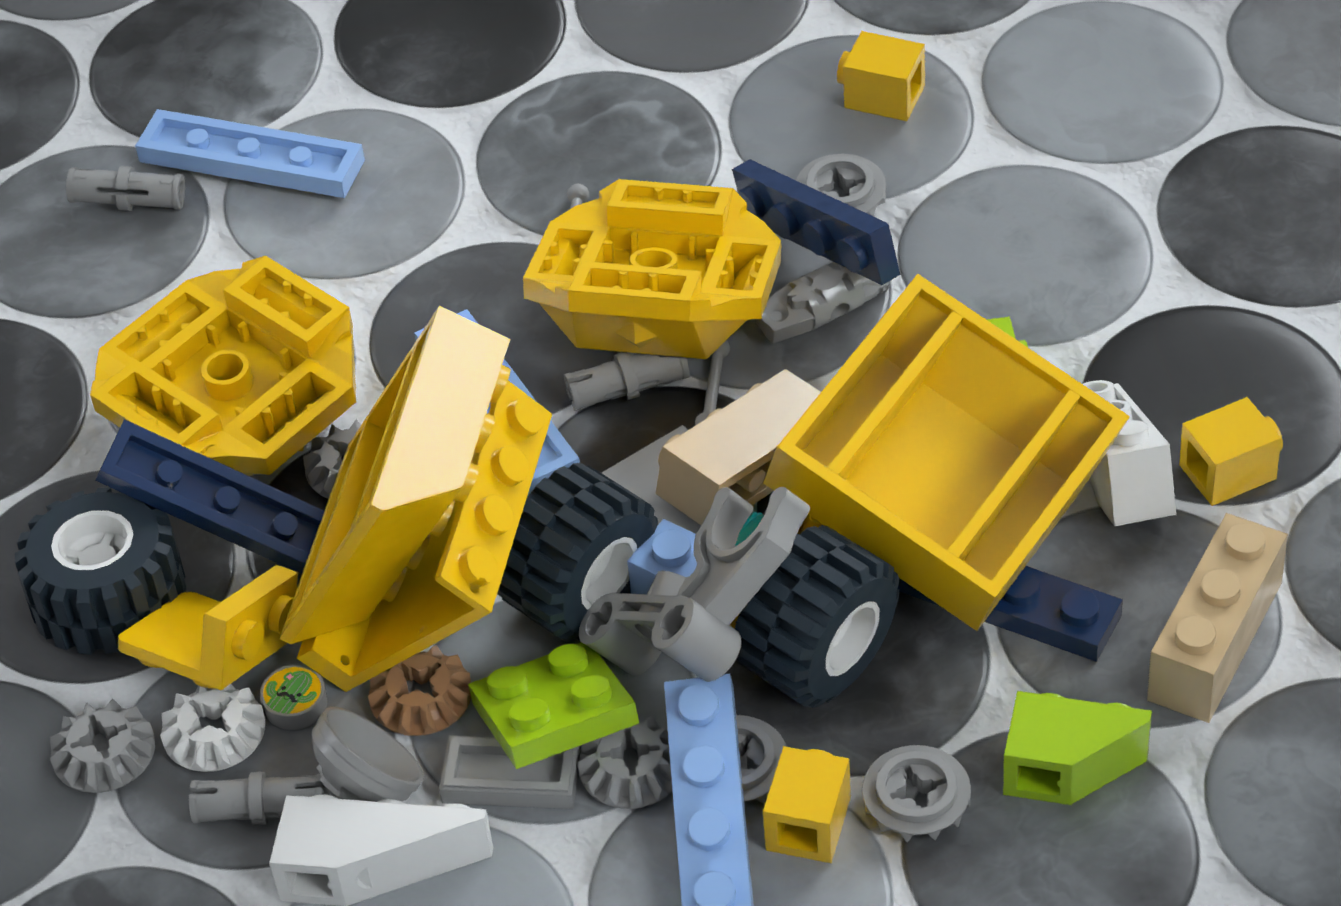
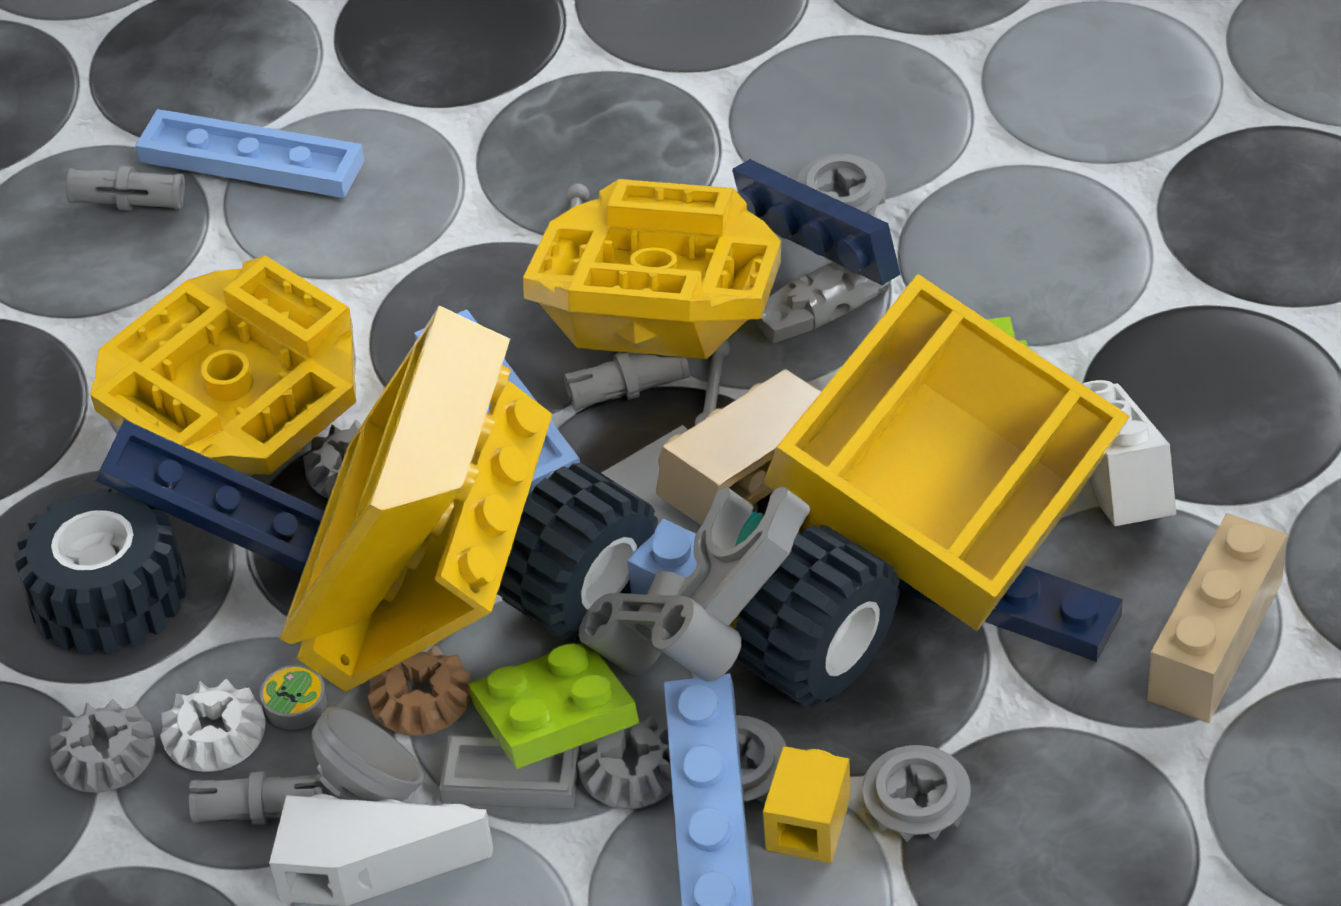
(214, 638): yellow bracket -> none
(882, 75): yellow brick -> none
(1071, 746): lime slope -> none
(1230, 450): yellow brick -> none

